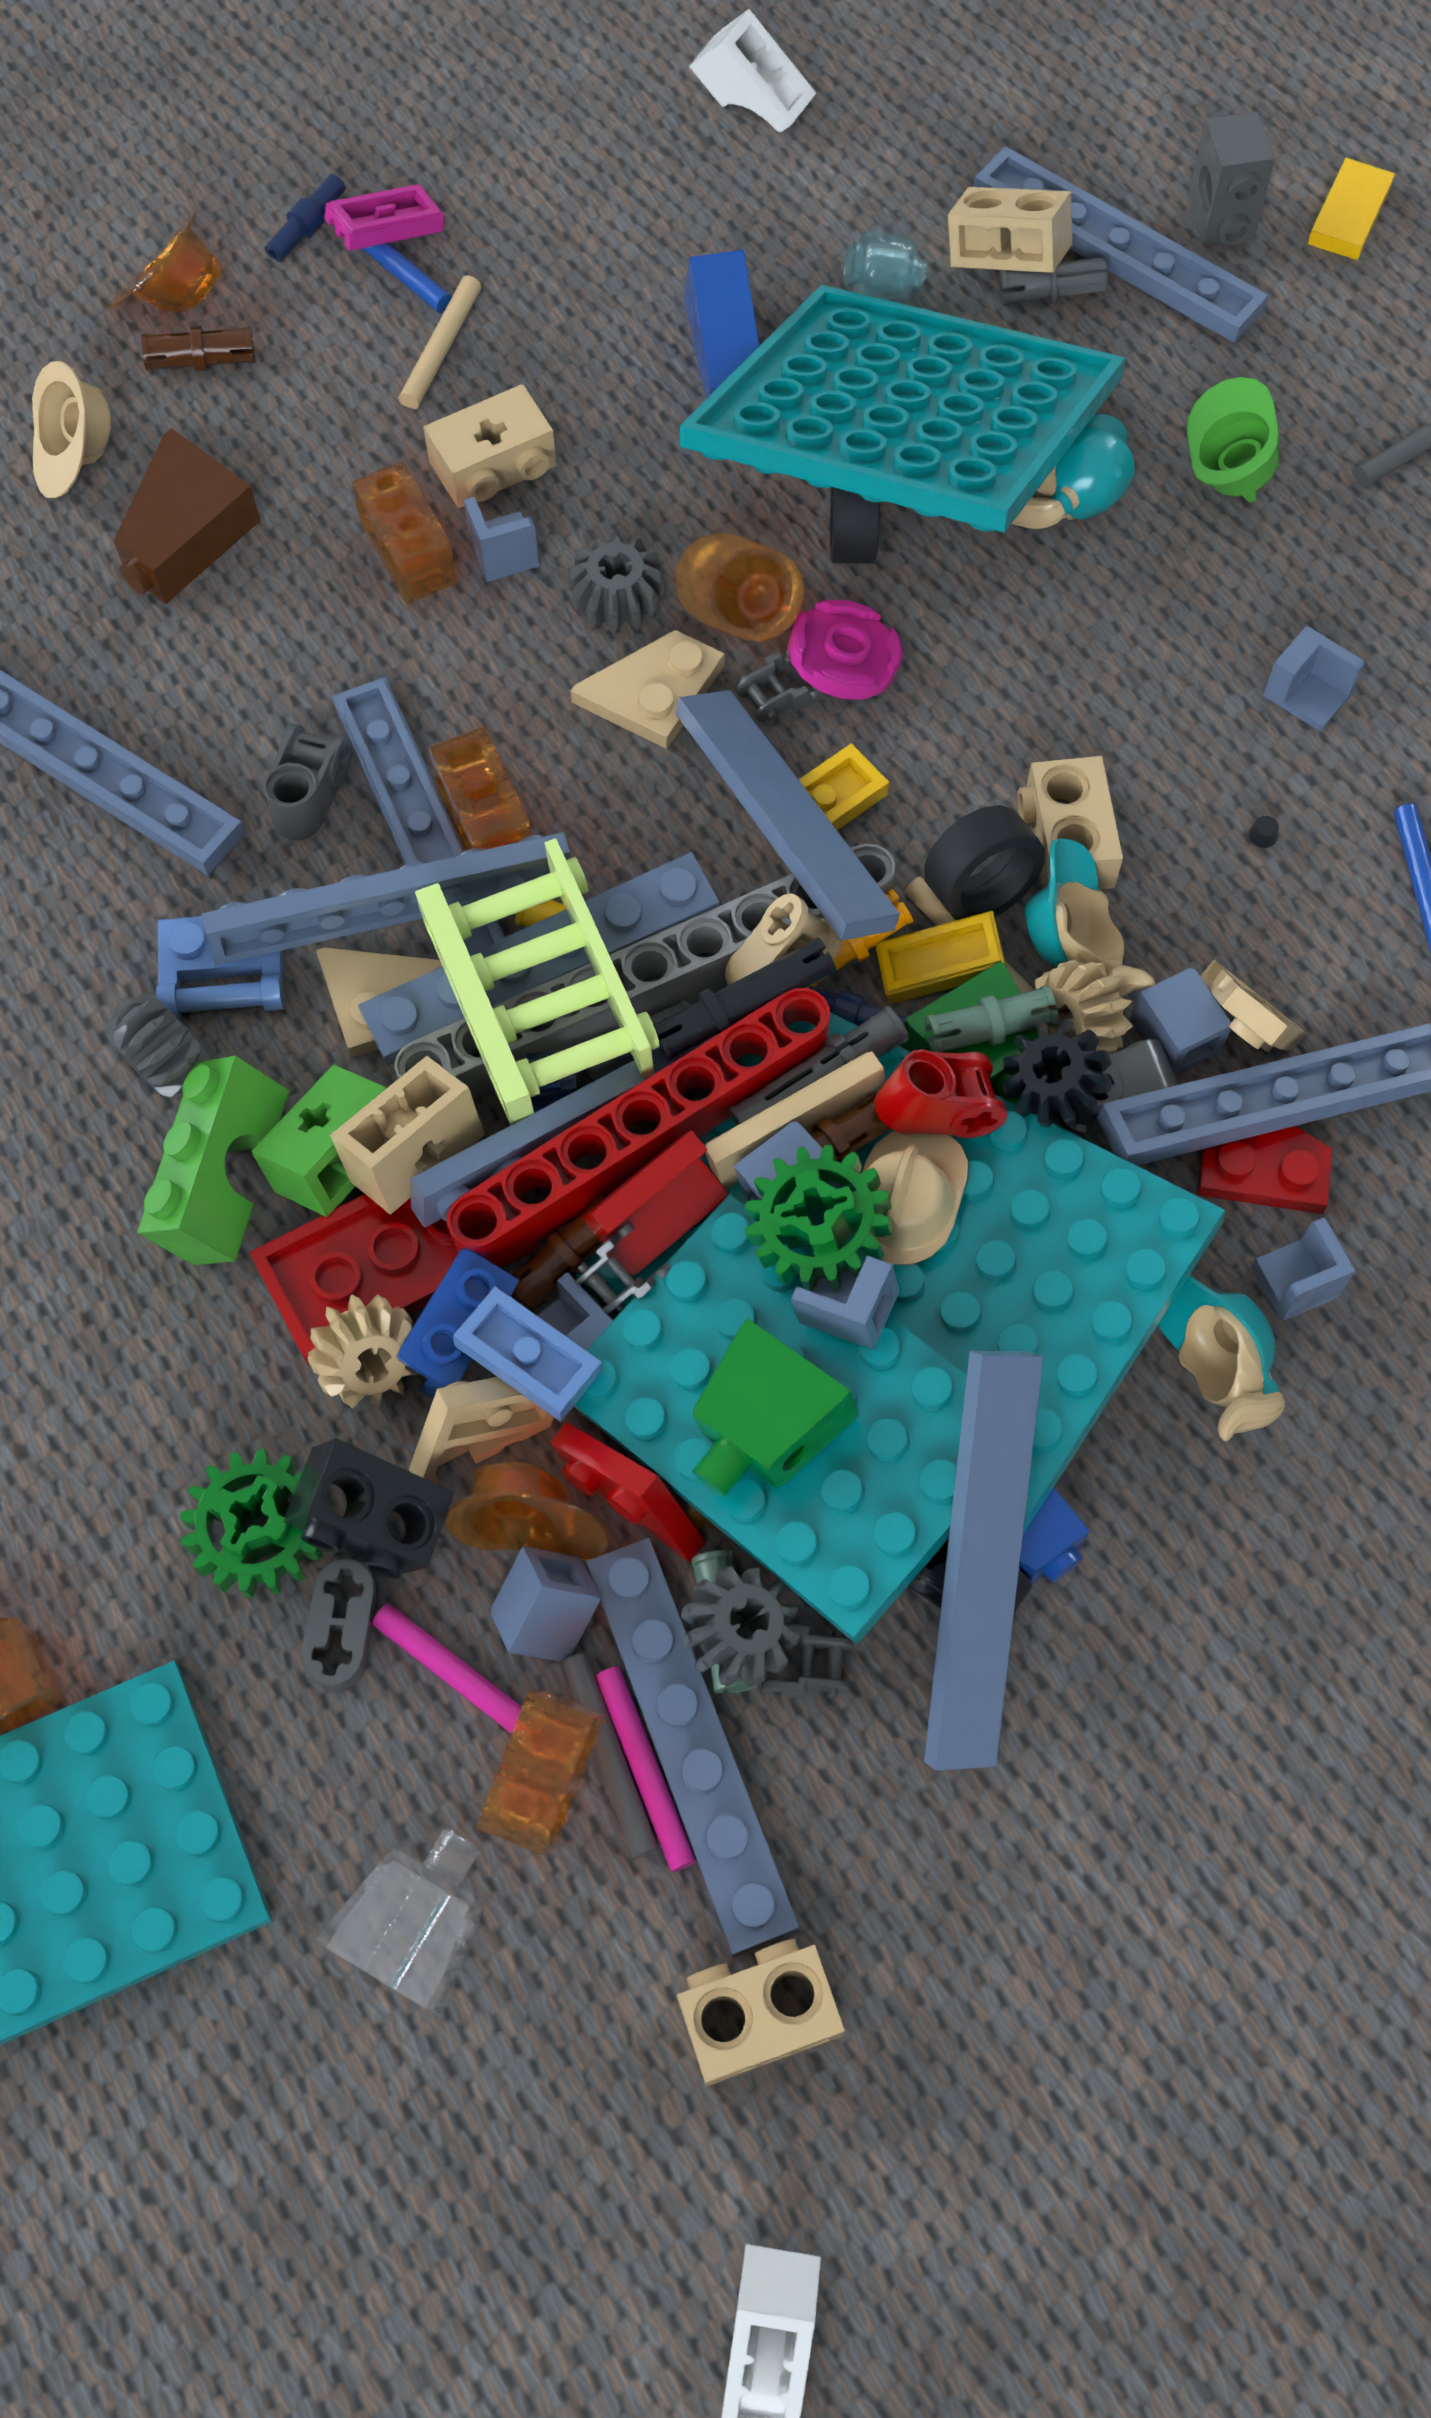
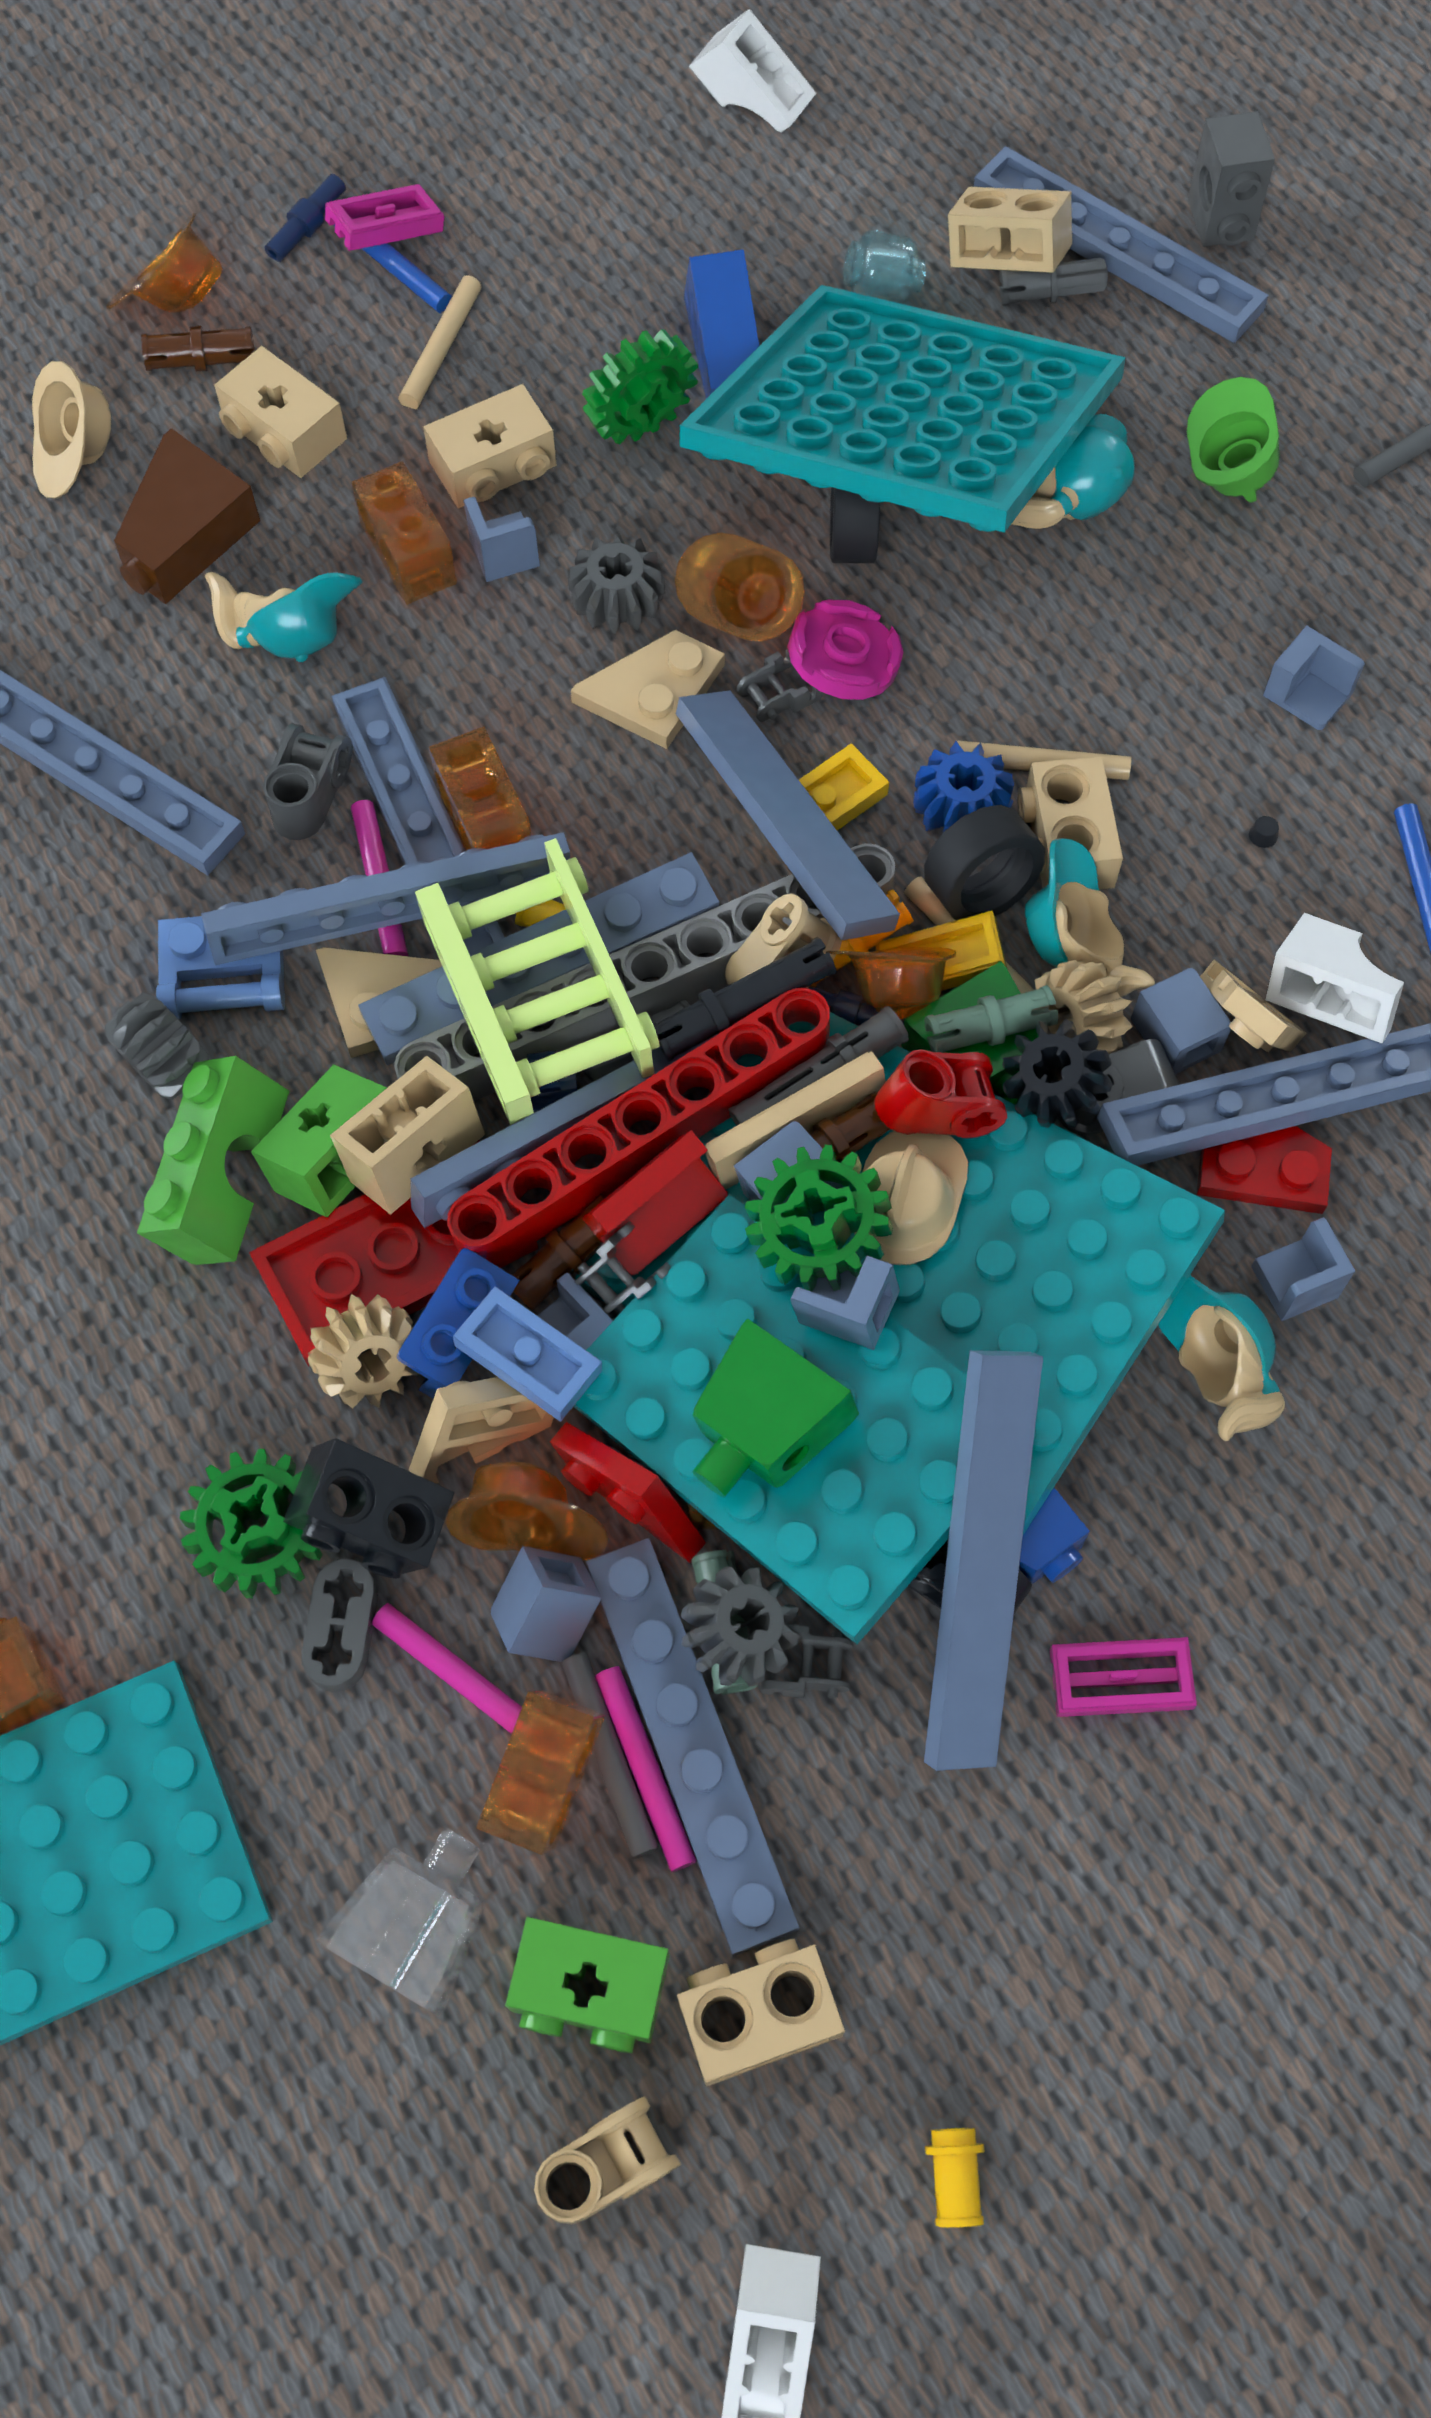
(280, 412): none -> tan brick
(287, 621): none -> teal hair
(375, 862): none -> dark pink bar
(556, 1953): none -> bright green brick
(608, 2162): none -> tan piece
(640, 386): none -> green gear
(900, 976): none -> clear orange piece
(956, 2177): none -> yellow pin
(960, 785): none -> blue gear
(1021, 757): none -> tan bar
(1117, 1704): none -> dark pink tile
(1331, 980): none -> white arch
(1351, 208): yellow tile -> none

